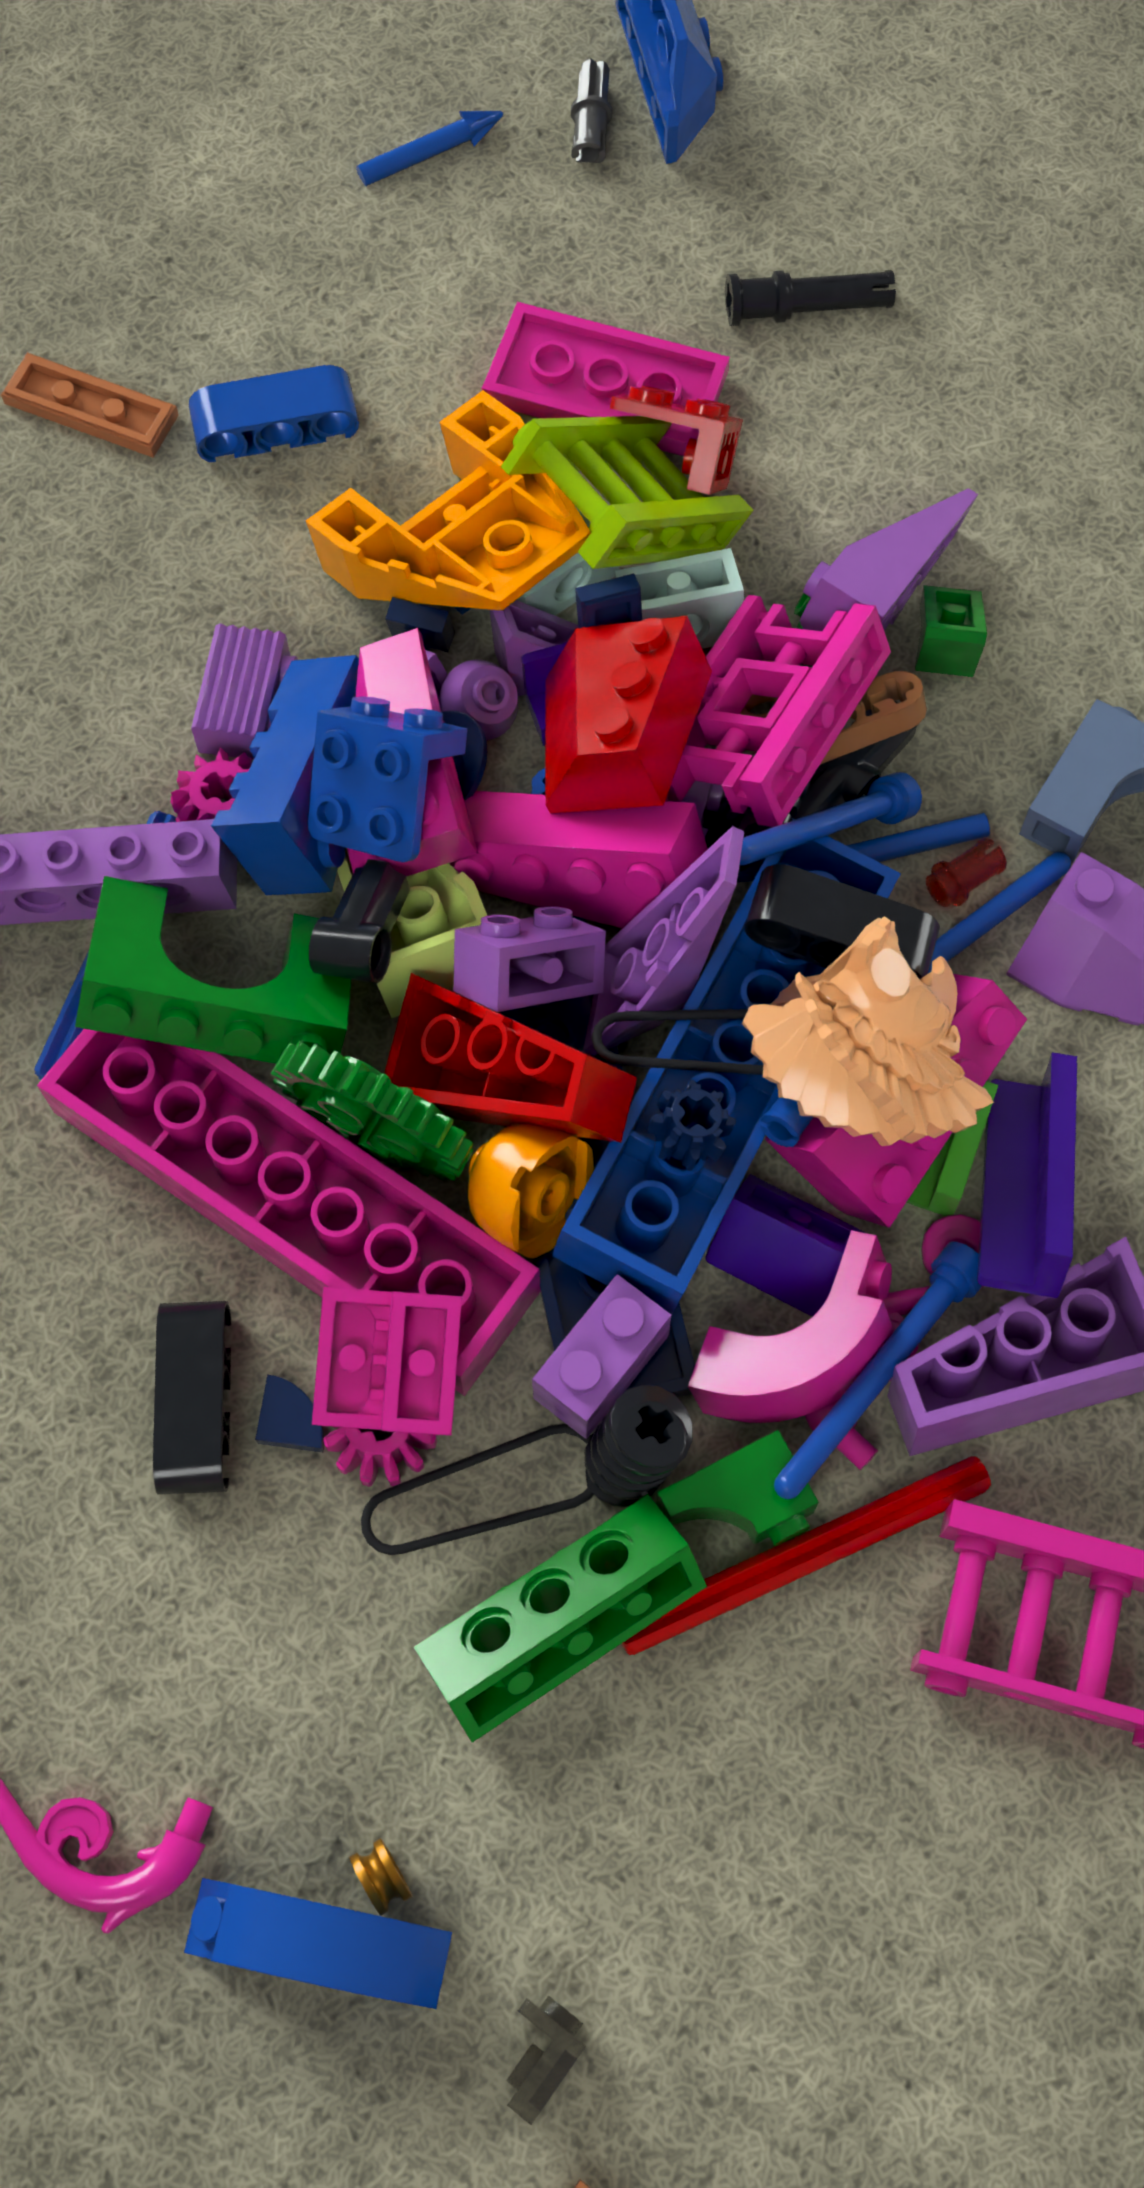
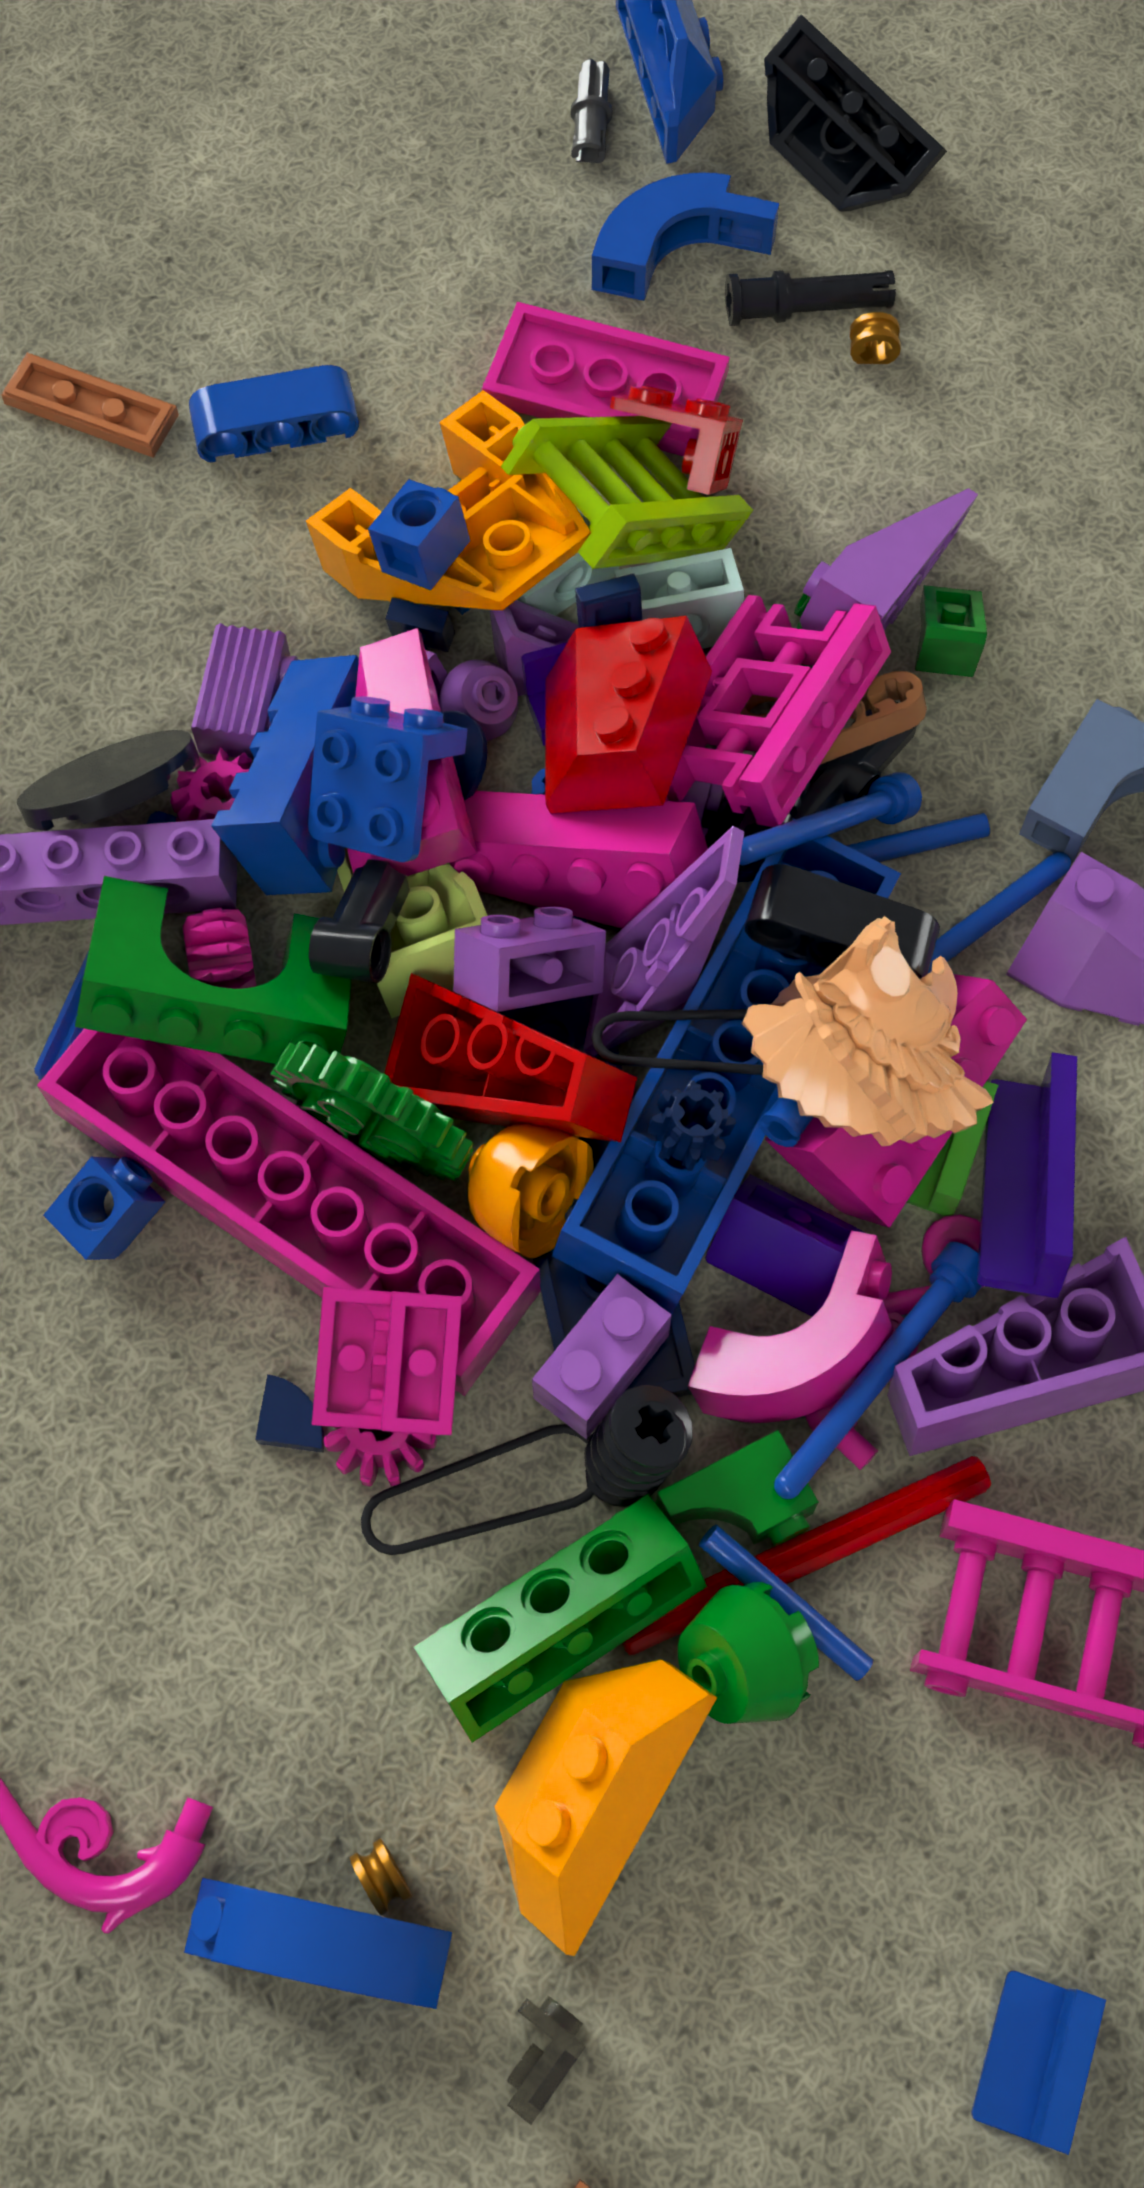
(81, 1212): none -> blue brick
(108, 779): none -> black tile
(189, 1397): black beam -> none
(219, 948): none -> dark pink gear
(419, 534): none -> blue brick
(471, 127): blue piece -> none
(593, 1789): none -> light orange wedge
(673, 215): none -> blue arch
(749, 1569): none -> blue bar
(749, 1655): none -> green cone
(841, 124): none -> black wedge
(875, 338): none -> pearl gold bush
(954, 880): clear red pin -> none
(1038, 2060): none -> blue panel

